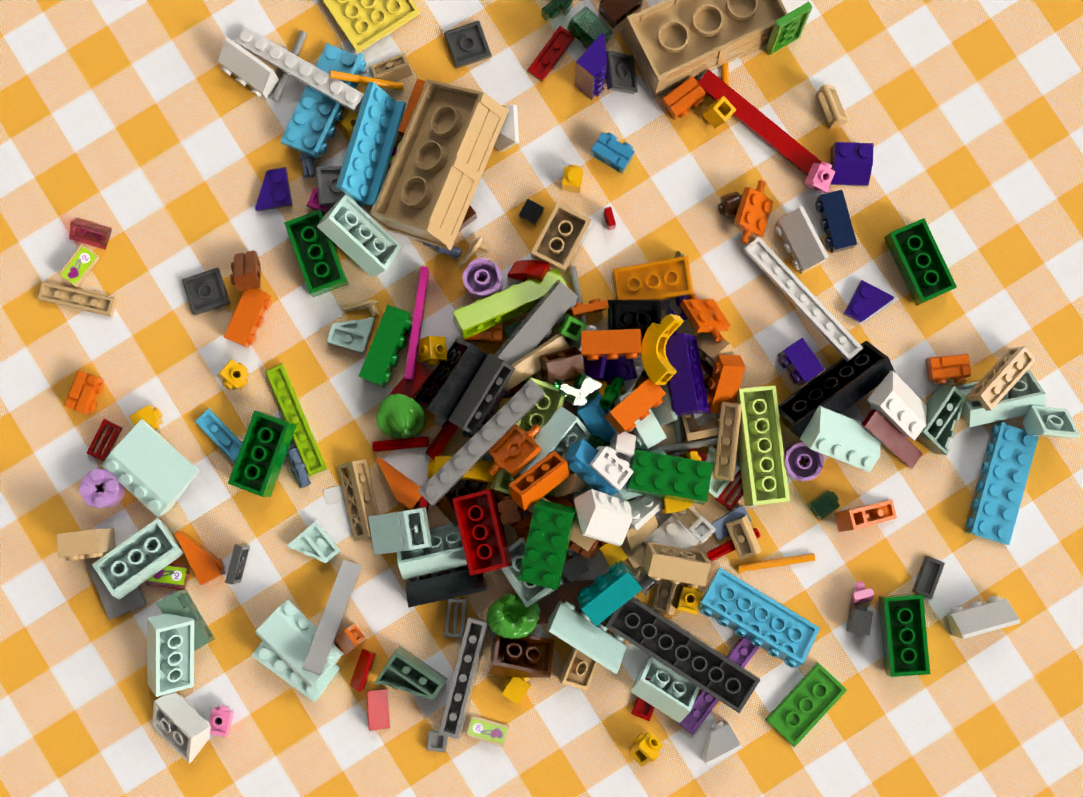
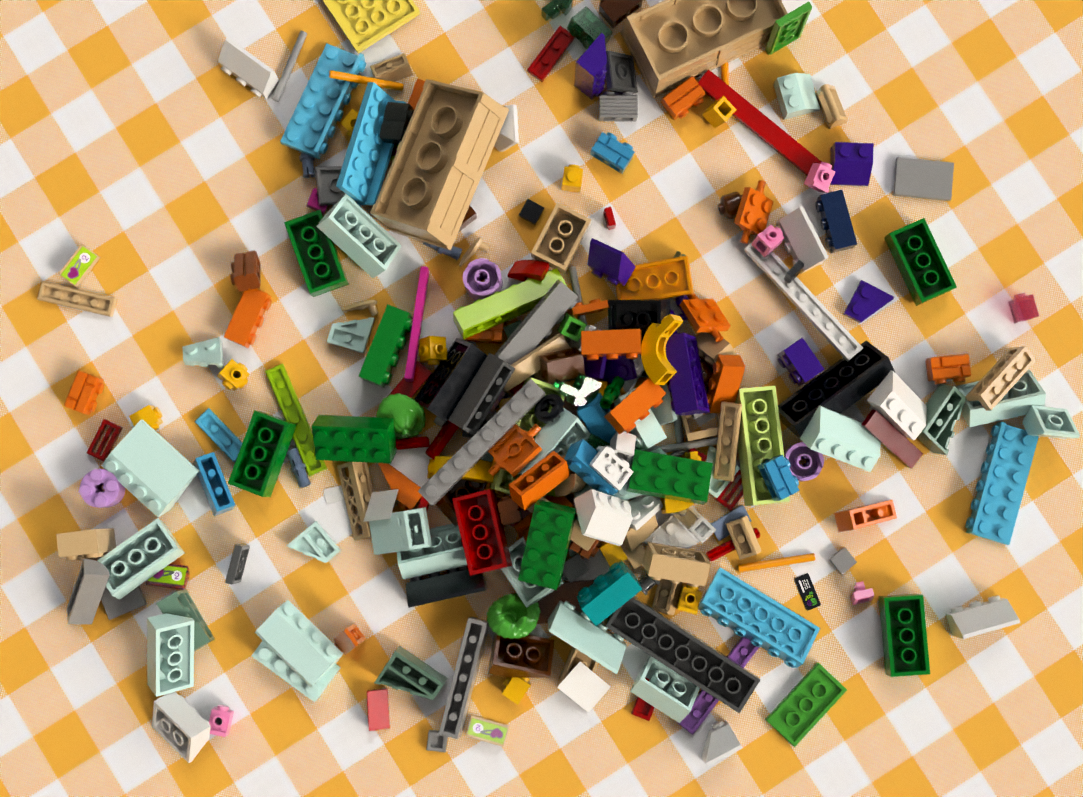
(87, 592): none -> light grey brick
(90, 233): clear pink slope -> none
(202, 561): orange slope -> none
(204, 353): none -> light aqua wing
(206, 291): dark grey tile -> none
(214, 484): none -> dark azure brick
(274, 190): dark purple wing -> none
(299, 69): white plate -> none
(331, 617): light grey tile -> none
(354, 439): none -> green brick
(362, 670): red slope -> none
(381, 505): none -> white sticker
(395, 122): none -> pearl dark grey brick
(463, 616): light grey tile -> none
(467, 44): dark grey tile -> none
(543, 405): none -> black gear
(584, 686): none -> white sticker
(609, 263): none -> dark purple slope
(618, 107): none -> light grey brick
(648, 745): yellow brick -> none
(768, 240): none -> bright pink brick
(779, 477): none -> dark azure brick
(794, 271): none -> black tile
(796, 95): none -> light aqua slope
(807, 591): none -> black sticker
(823, 504): clear green brick -> none
(843, 560): none -> light grey tile
(859, 620): dark grey brick -> none
(923, 179): none -> light grey tile
(928, 577): dark grey tile -> none
(1023, 308): none -> clear pink brick

